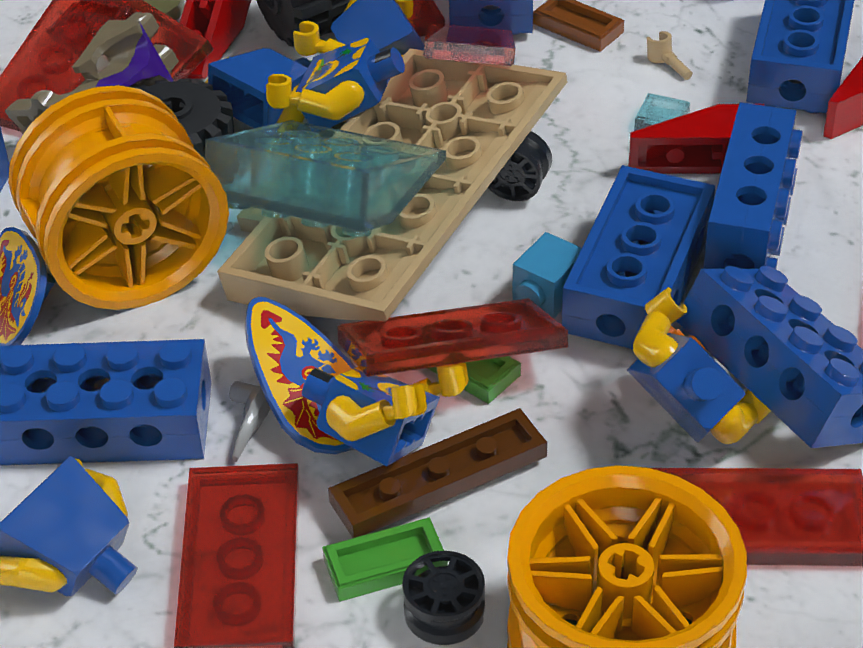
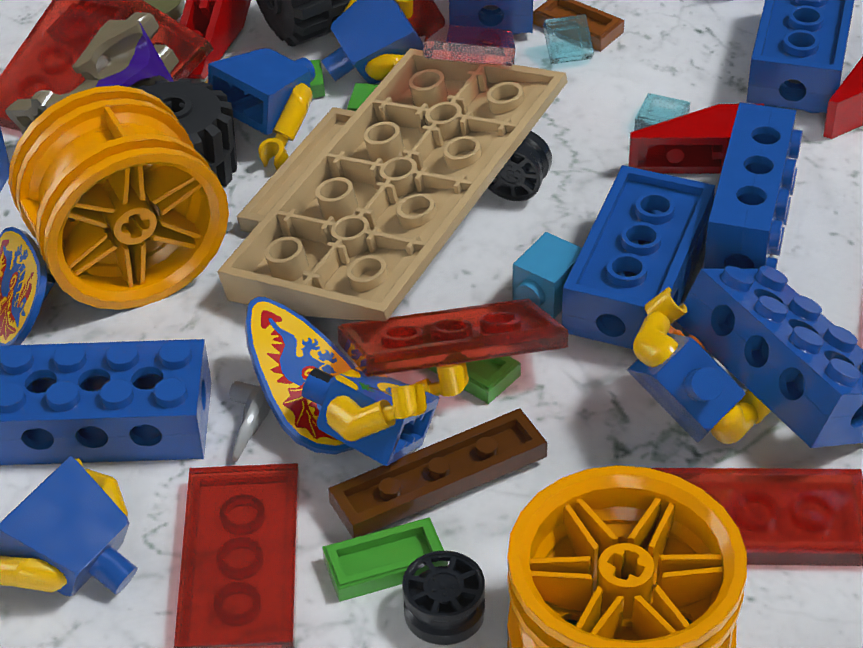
(321, 174): clear light blue slope -> none
(338, 80): torso -> none
(568, 39): none -> clear light blue tile
(661, 52): tan hand -> none

